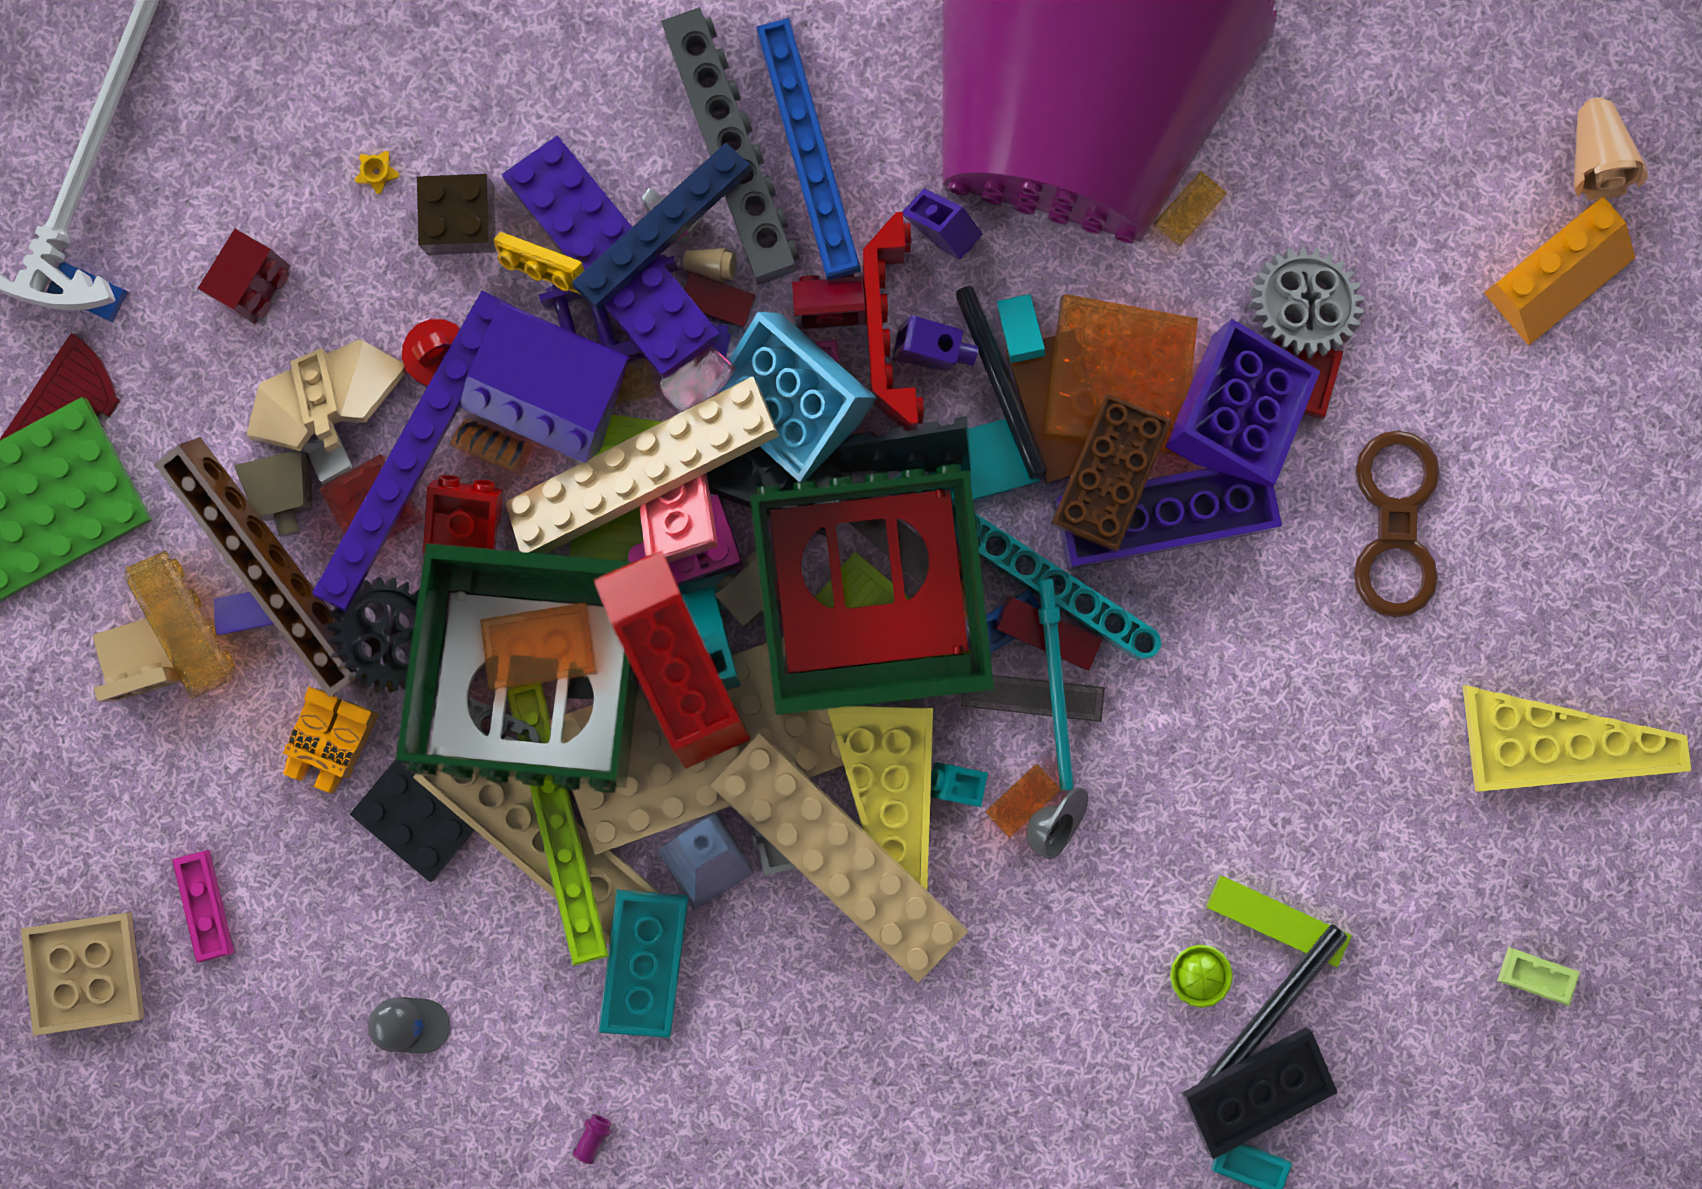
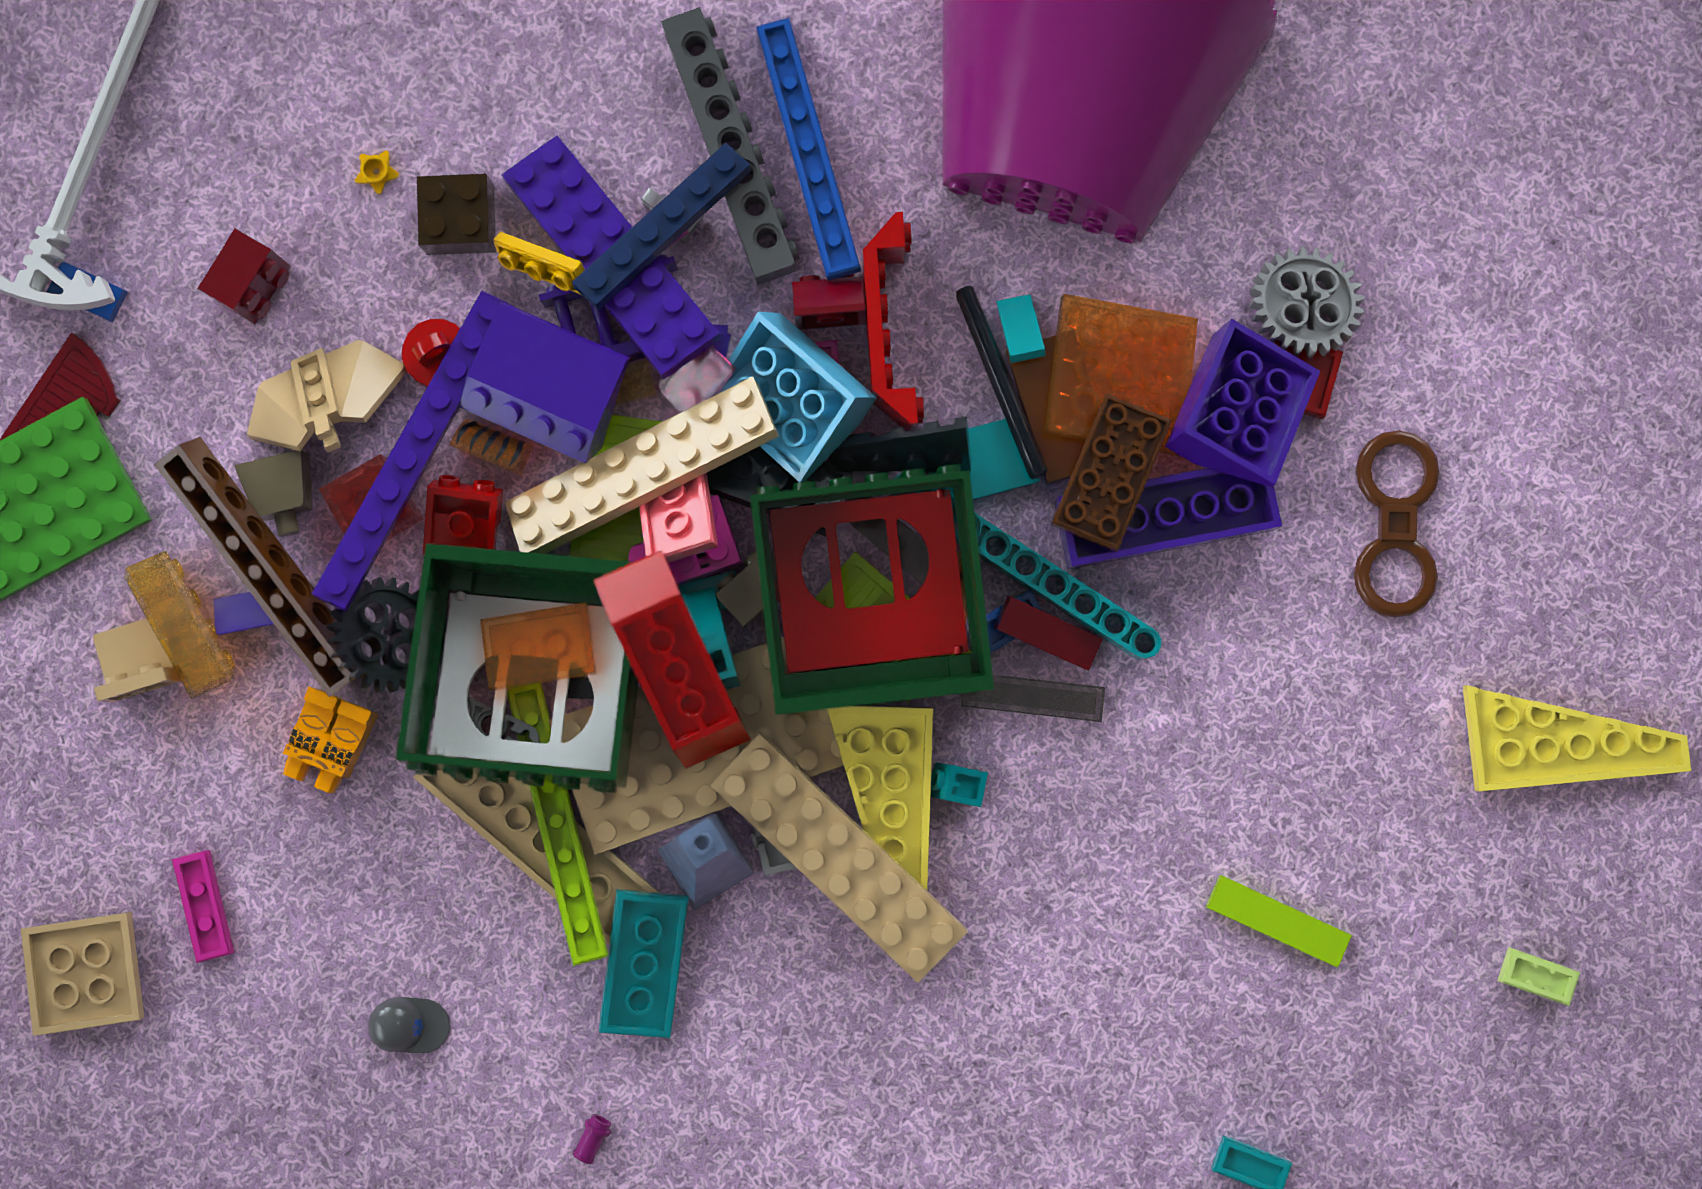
(327, 465): white bracket -> none
(412, 821): black plate -> none
(711, 263): tan cone -> none
(720, 300): dark red tile -> none
(919, 340): dark purple torso -> none
(943, 223): dark purple slope -> none
(1022, 800): clear orange plate -> none
(1049, 616): teal bar -> none
(1054, 826): dark grey cap -> none
(1190, 208): clear yellow tile -> none
(1201, 976): lime hat -> none
(1259, 1092): black plate -> none
(1281, 1000): black axle -> none
(1563, 271): light orange slope -> none
(1605, 153): light nougat cone -> none

